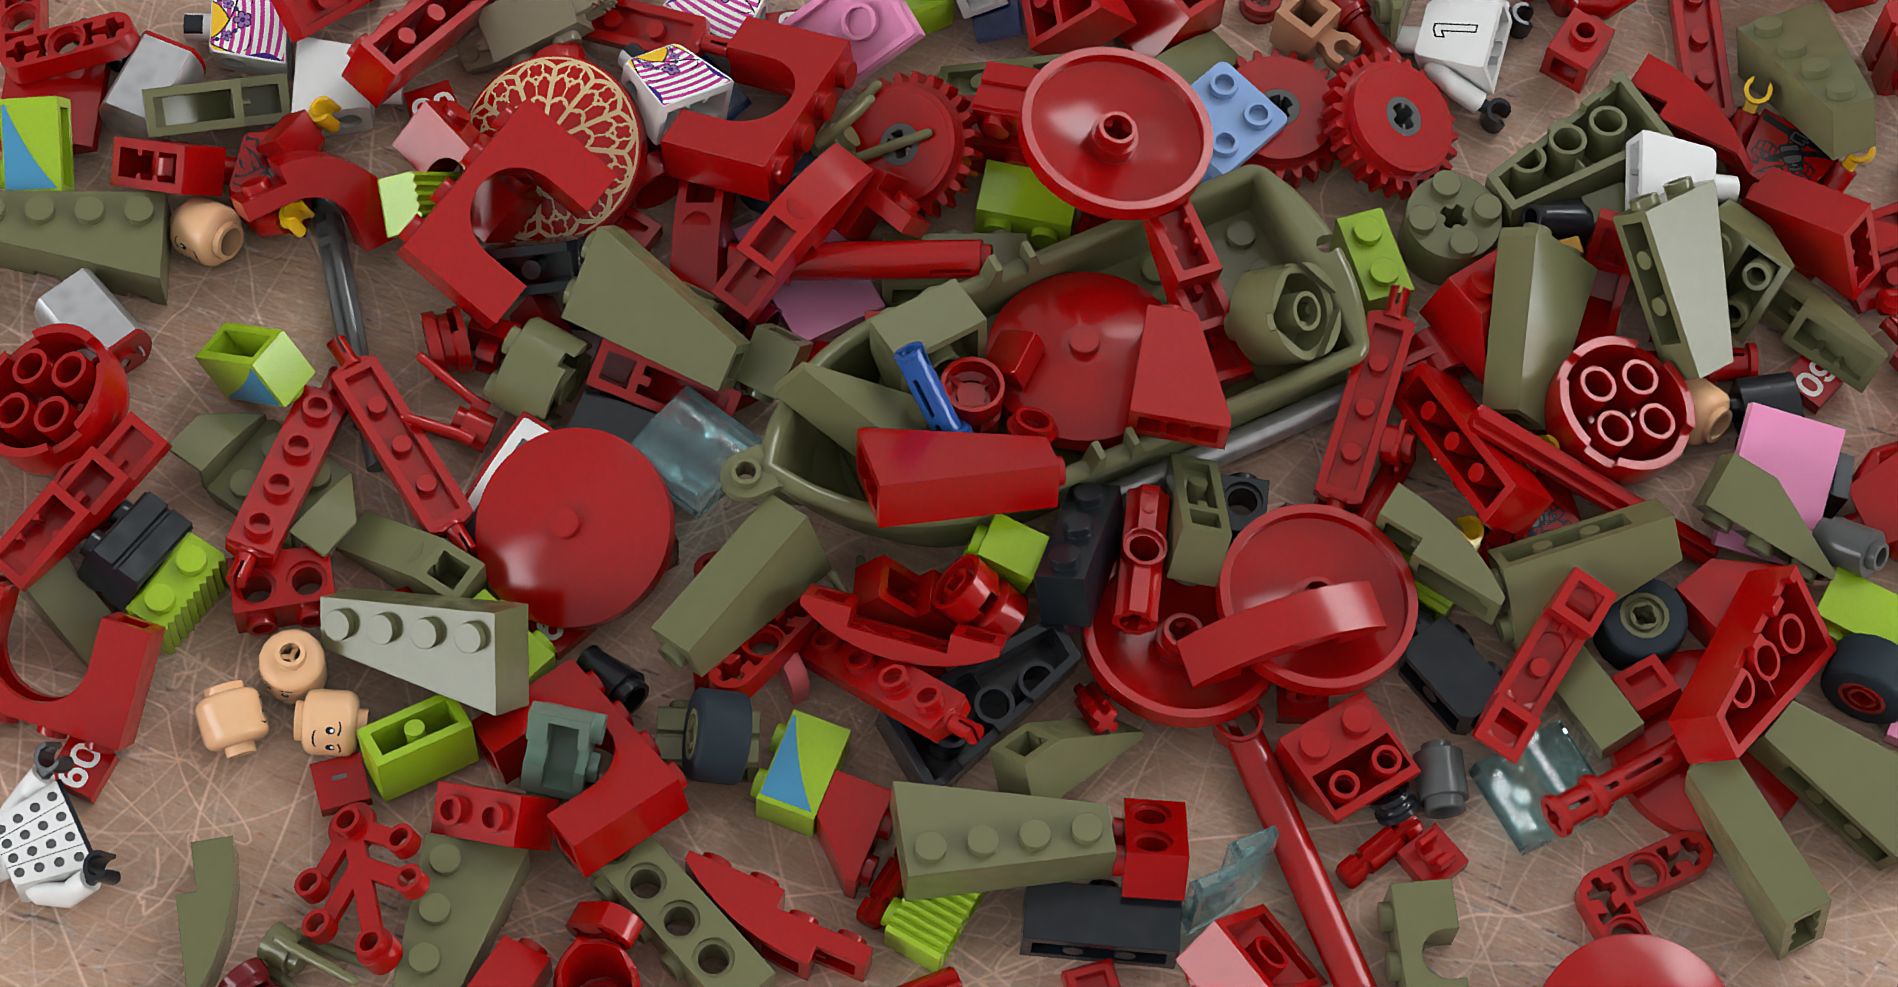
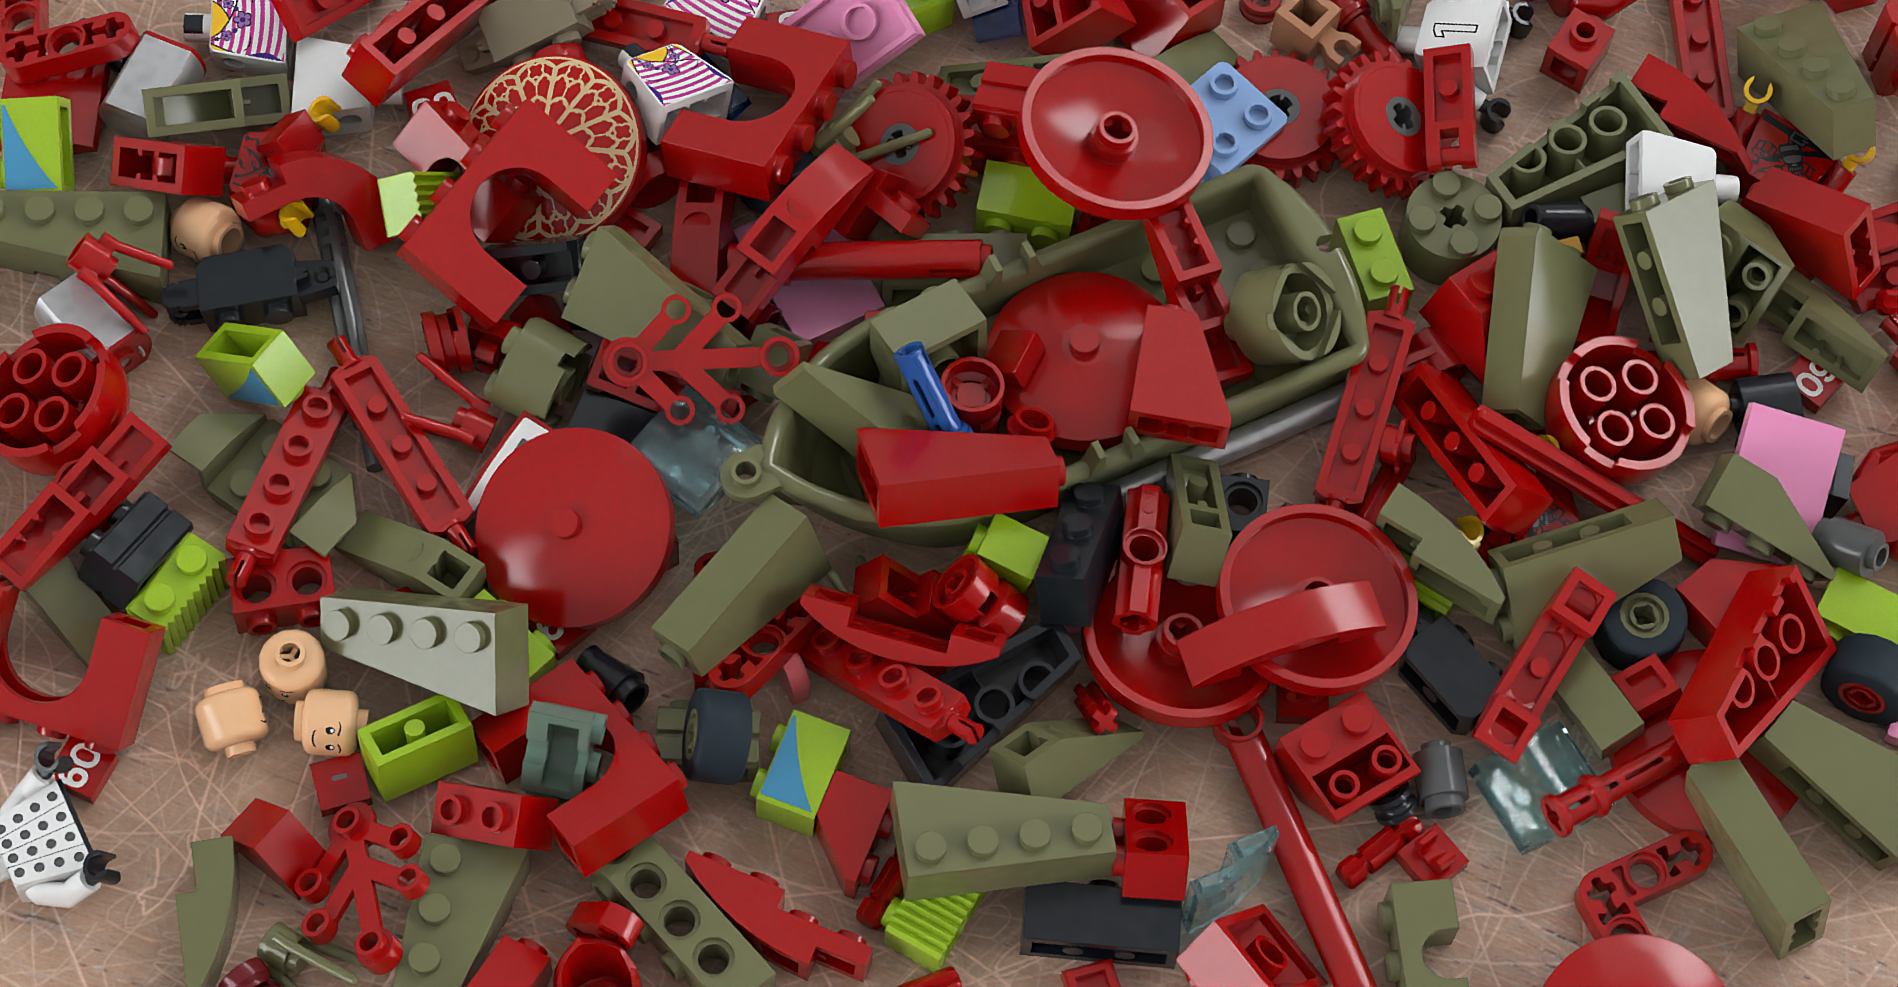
(94, 264): none -> red plant
(250, 288): none -> black hinge
(275, 843): none -> red slope
(690, 359): none -> red plant
(1450, 107): none -> red plate

